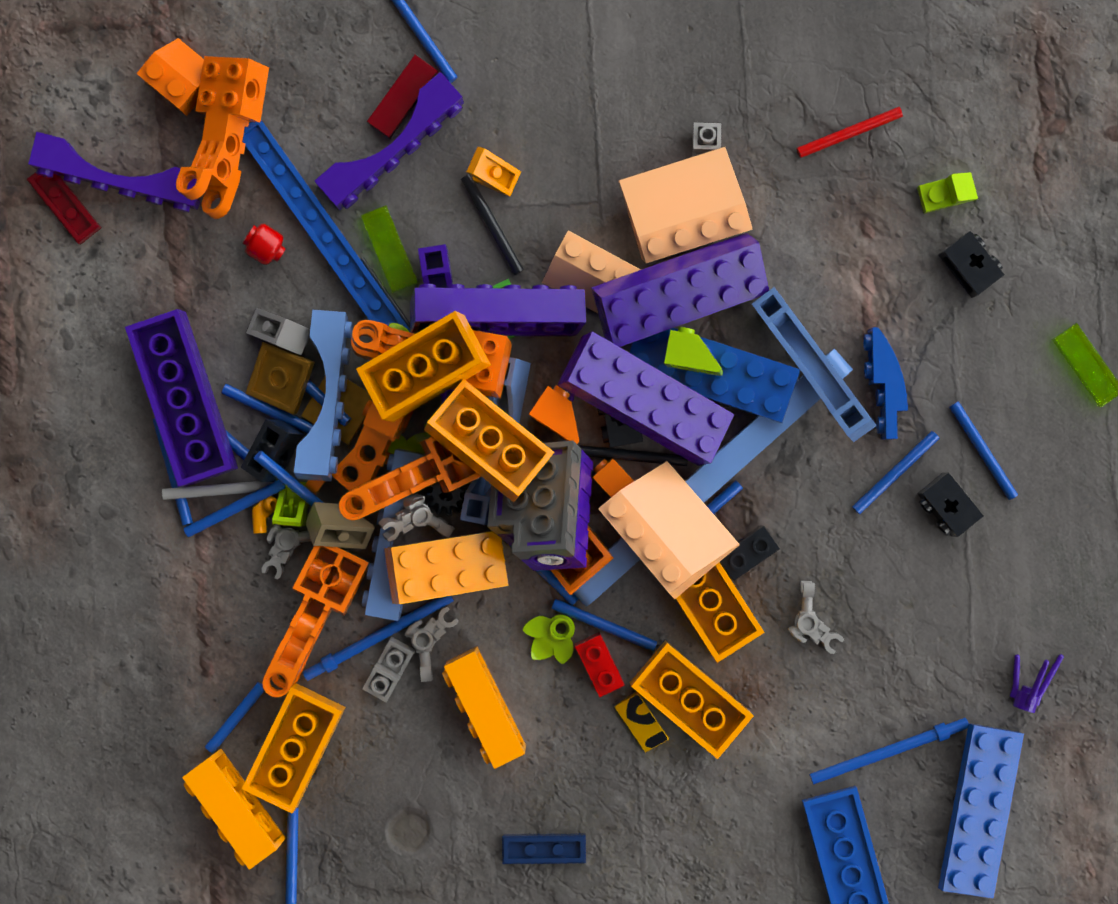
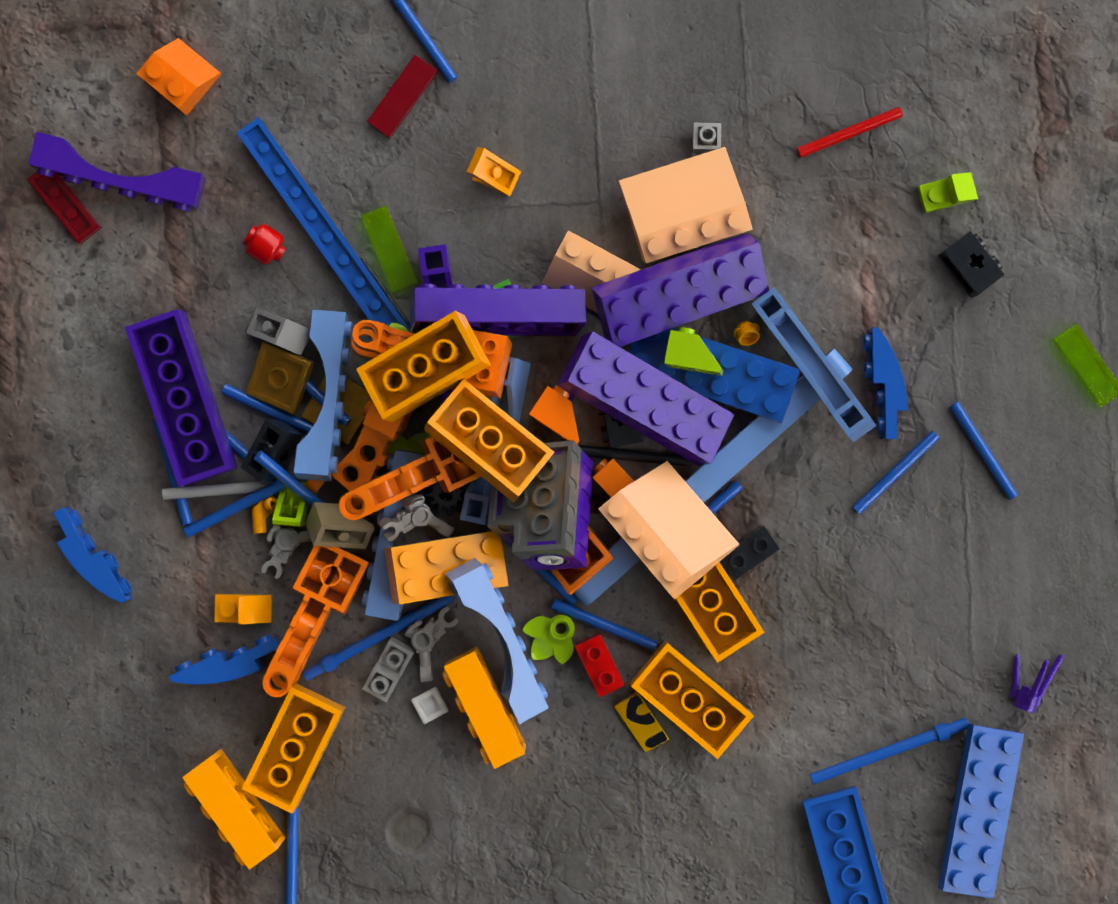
(94, 567): none -> blue slope
(219, 668): none -> blue slope
(230, 98): orange brick -> none
(235, 717): blue bar -> none
(243, 608): none -> light orange slope
(347, 179): dark purple arch -> none
(430, 705): none -> white tile
(492, 224): black bar -> none
(519, 687): none -> arch
(543, 848): dark blue tile -> none
(747, 333): none -> light orange plate
(808, 623): light grey piece -> none
(963, 513): black brick -> none

